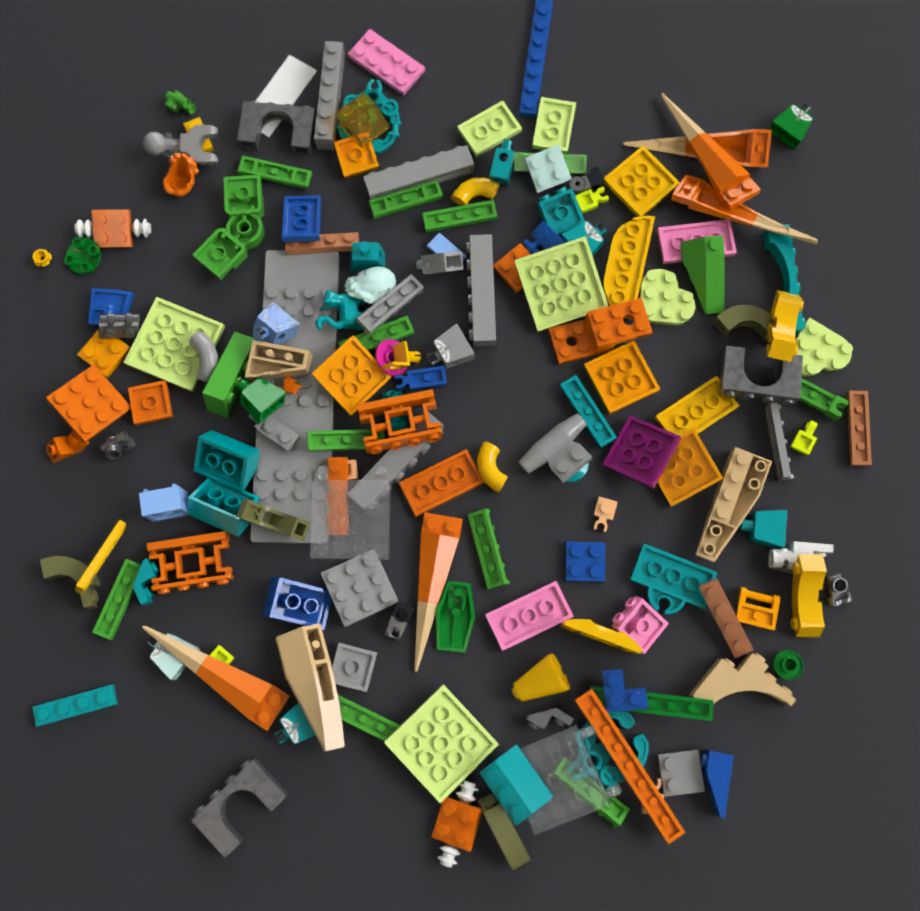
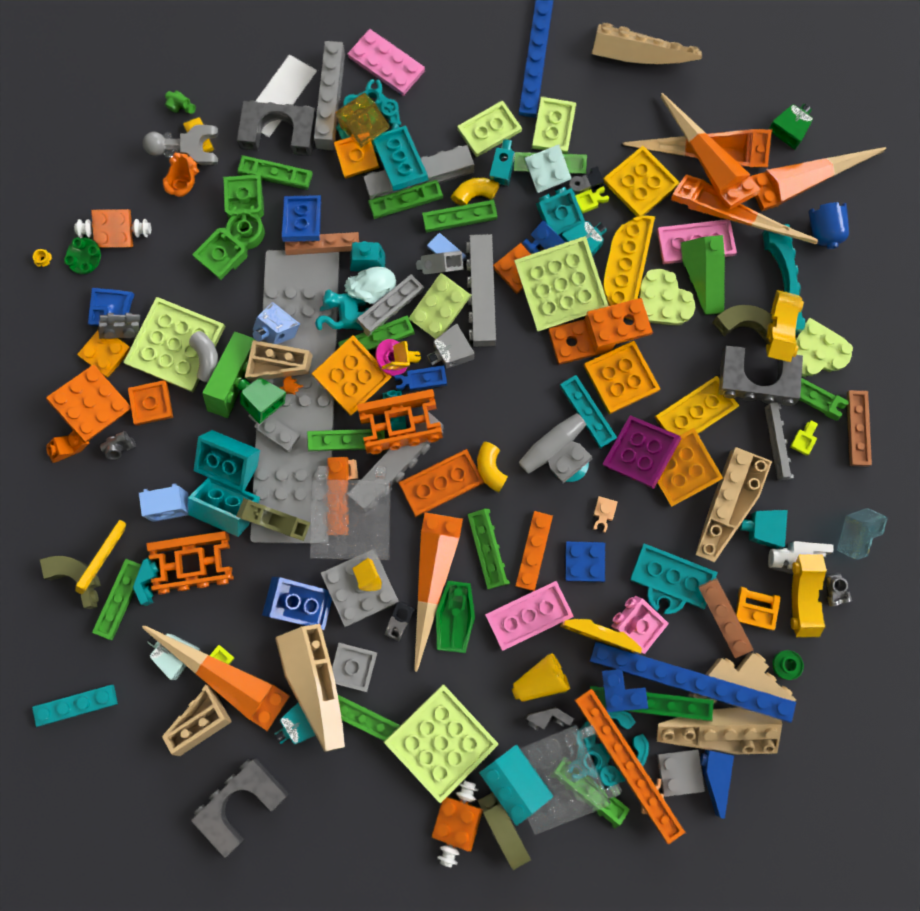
(197, 723): none -> tan wedge
(367, 576): none -> yellow tile
(400, 158): none -> teal plate
(440, 306): none -> yellowish green plate
(534, 551): none -> orange plate
(639, 48): none -> tan wedge
(694, 682): none -> blue plate
(730, 731): none -> tan wedge
(786, 182): none -> plate
(830, 224): none -> blue cylinder
(859, 532): none -> clear light blue panel

